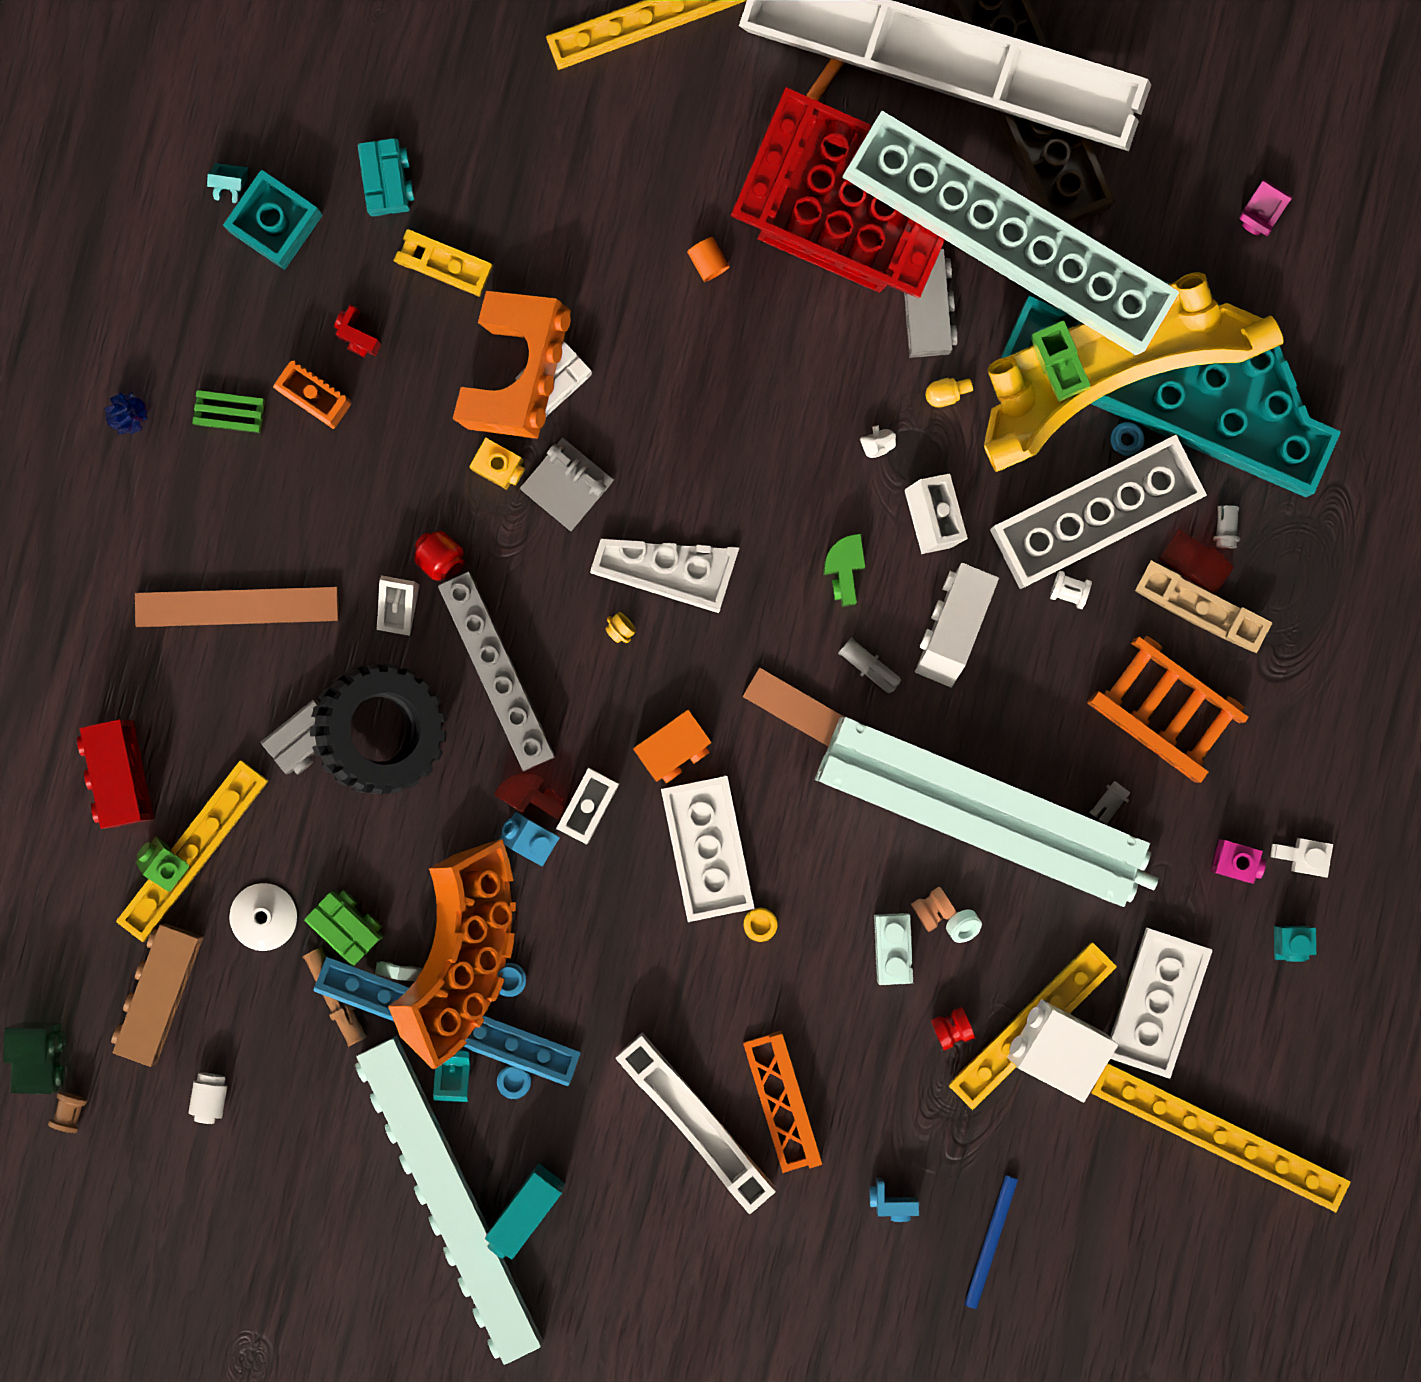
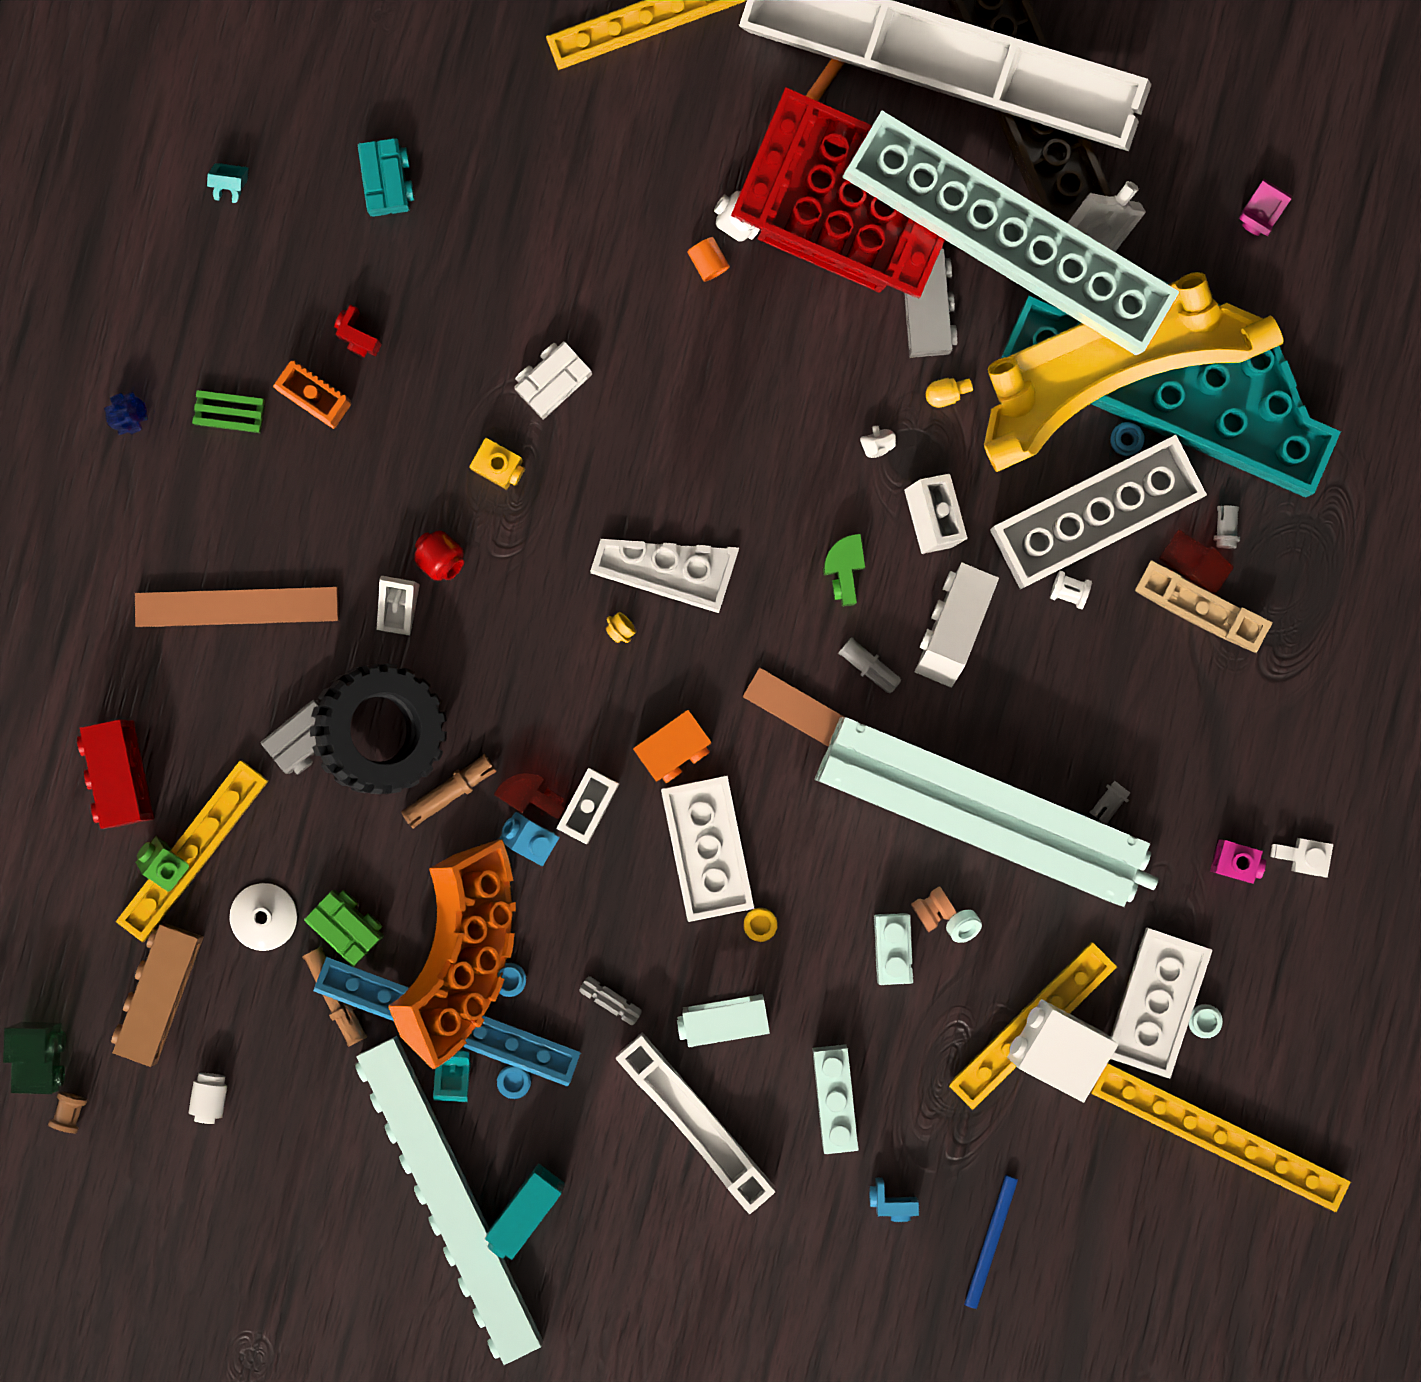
(273, 219): teal brick -> none
(397, 972): light aqua tile -> none
(444, 263): yellow plate -> none
(454, 787): none -> medium nougat pin
(496, 671): light grey brick -> none
(521, 406): orange arch -> none
(566, 484): light grey hinge -> none
(610, 1000): none -> light grey axle
(723, 1020): none -> light aqua window
(733, 227): none -> white head
(795, 1099): orange fence -> none
(835, 1099): none -> light aqua brick
(952, 1028): red wheel -> none
(1060, 361): bright green brick -> none
(1109, 218): none -> white plate
(1137, 722): orange fence -> none
(1205, 1021): none -> light aqua plate
(1294, 943): teal brick -> none

